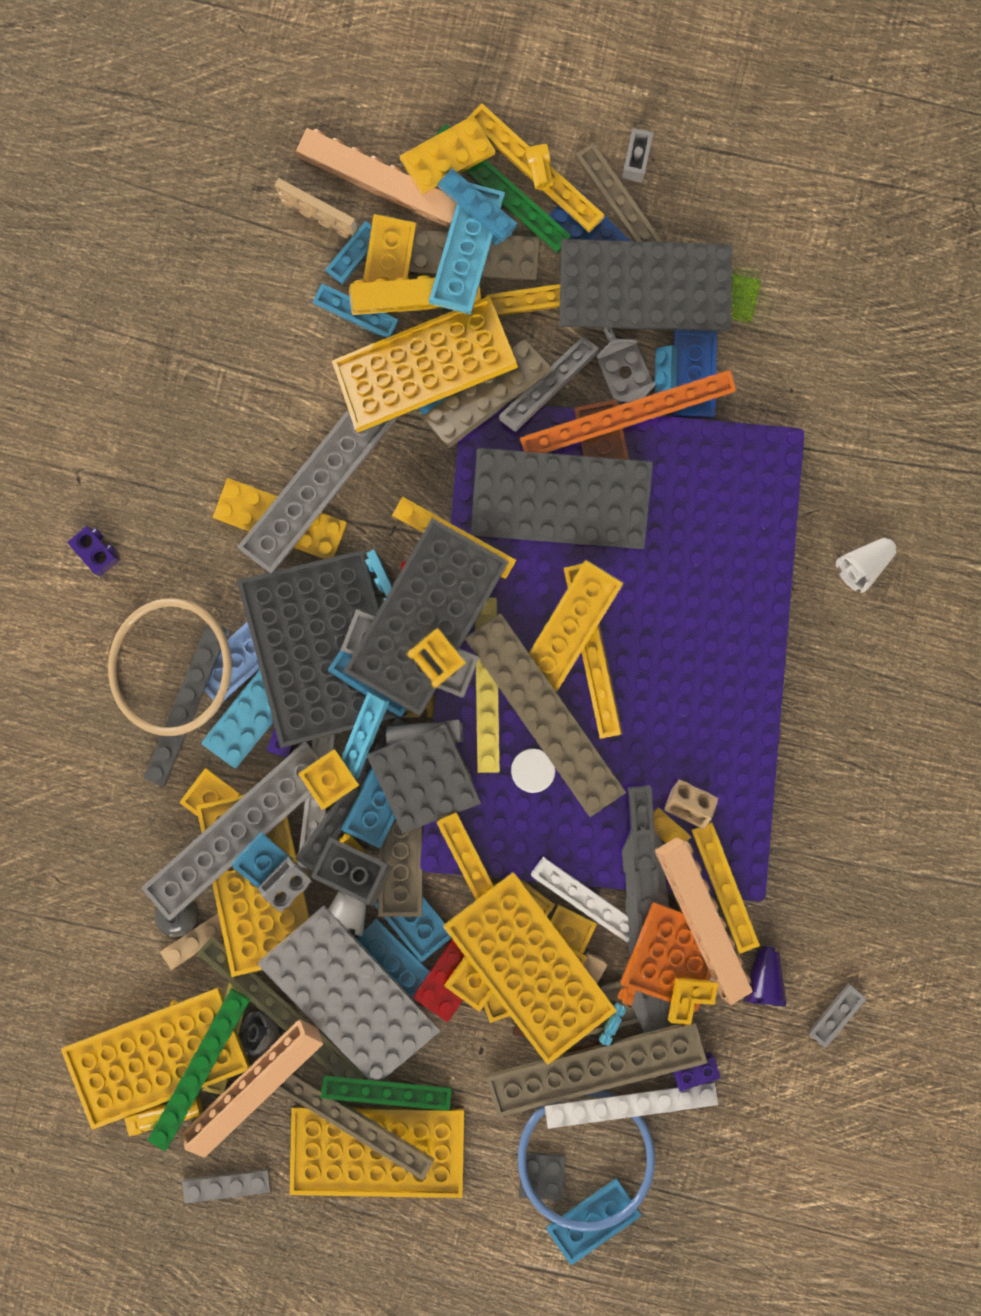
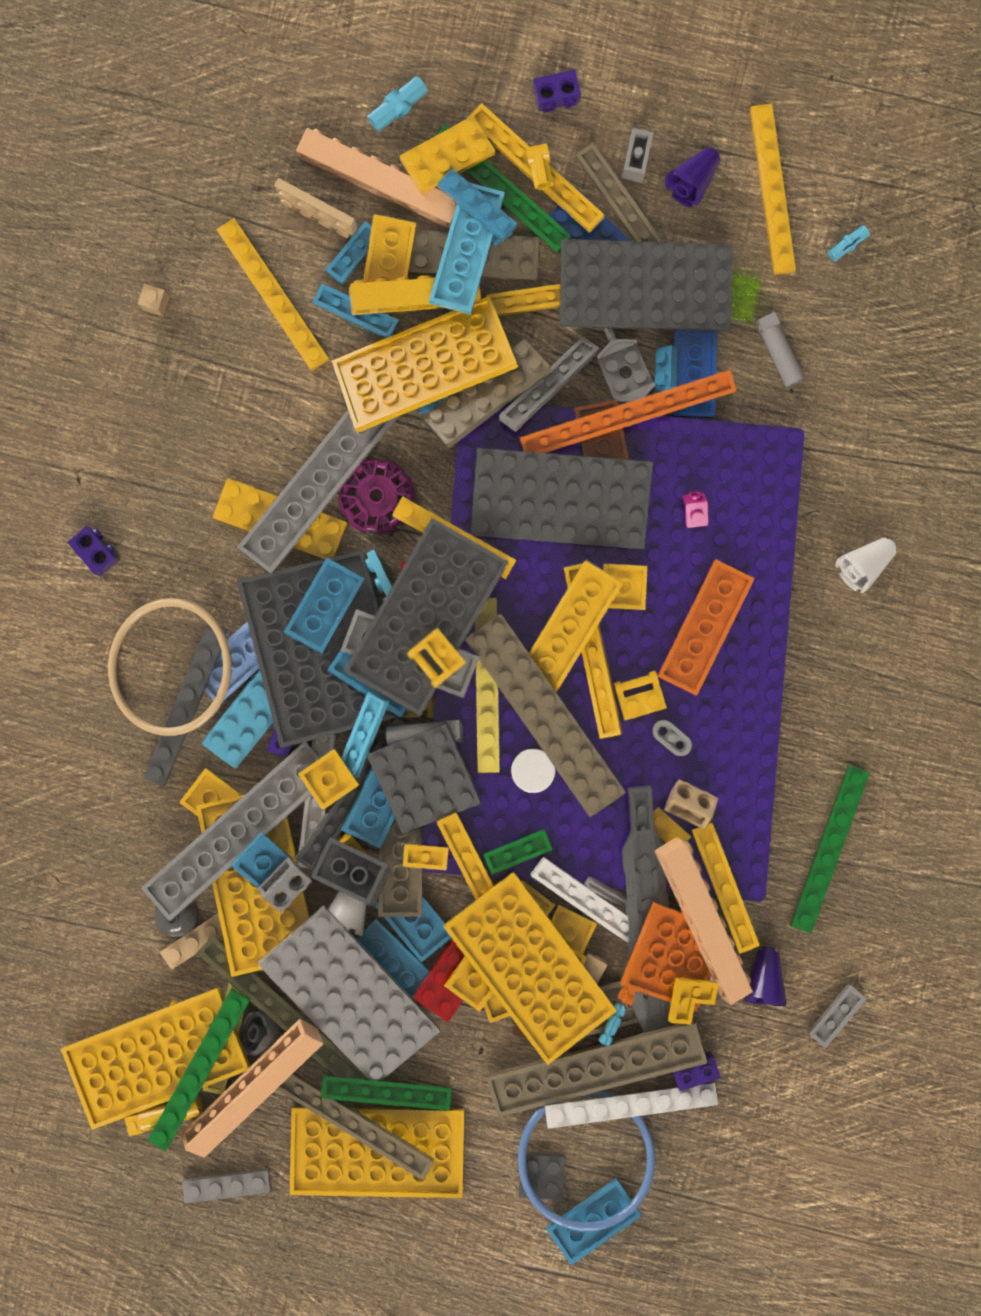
(153, 300): none -> tan brick
(272, 294): none -> yellow plate
(324, 605): none -> dark azure plate
(366, 487): none -> magenta plate
(397, 103): none -> medium azure piece
(425, 856): none -> yellow plate
(517, 851): none -> green plate
(554, 85): none -> dark purple brick
(605, 892): none -> light grey axle
(633, 591): none -> yellow plate
(643, 702): none -> yellow plate
(671, 737): none -> light grey plate
(693, 177): none -> dark purple cone
(695, 509): none -> bracket
(705, 627): none -> orange plate
(772, 189): none -> yellow plate
(780, 350): none -> light grey piece
(829, 849): none -> green plate
(848, 243): none -> medium azure pin

